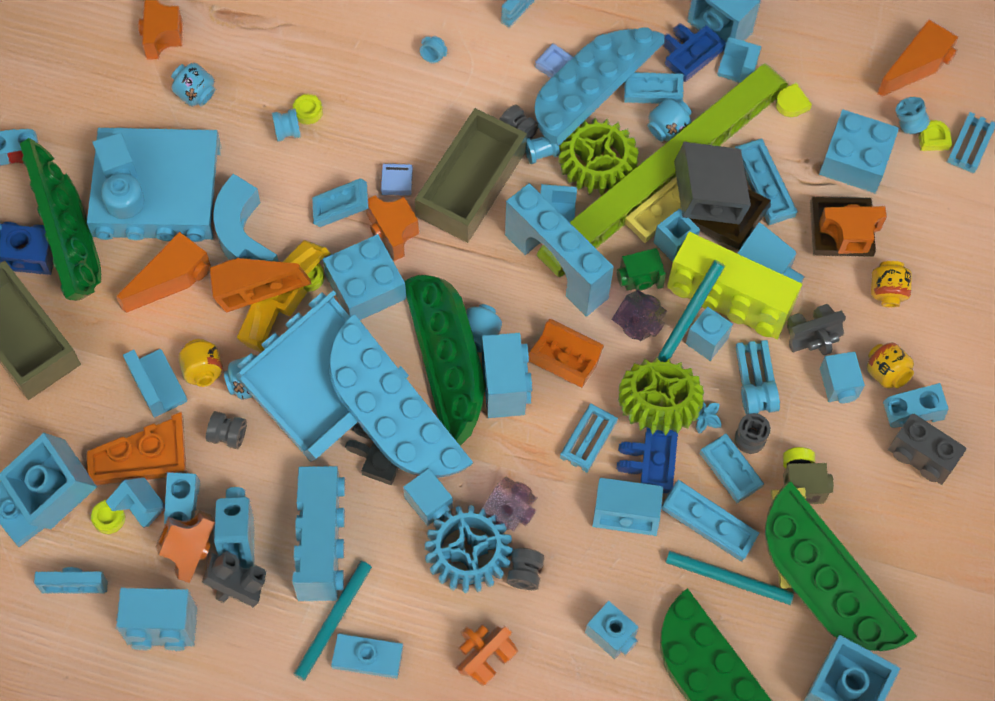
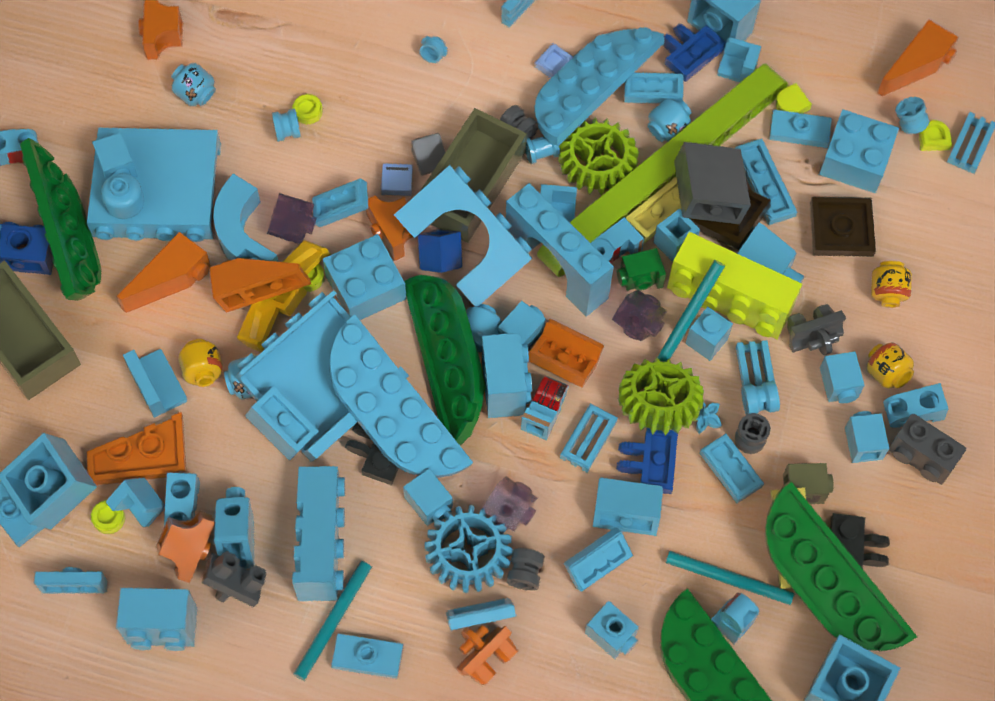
(226, 430): dark grey wheel -> none
(281, 423): none -> medium azure panel
(291, 219): none -> clear purple brick
(428, 152): none -> dark grey slope
(440, 250): none -> blue panel
(451, 192): none -> medium azure arch
(480, 613): none -> medium azure tile
(524, 320): none -> medium azure brick
(544, 408): none -> leg
(598, 559): none -> medium azure plate
(619, 240): none -> medium azure leg
(709, 520): medium azure tile -> none
(736, 617): none -> medium azure leg
(798, 455): neon yellow tile -> none
(800, 128): none -> medium azure plate
(851, 533): none -> pearl dark grey hinge
(852, 226): orange brick -> none
(866, 437): none -> medium azure brick

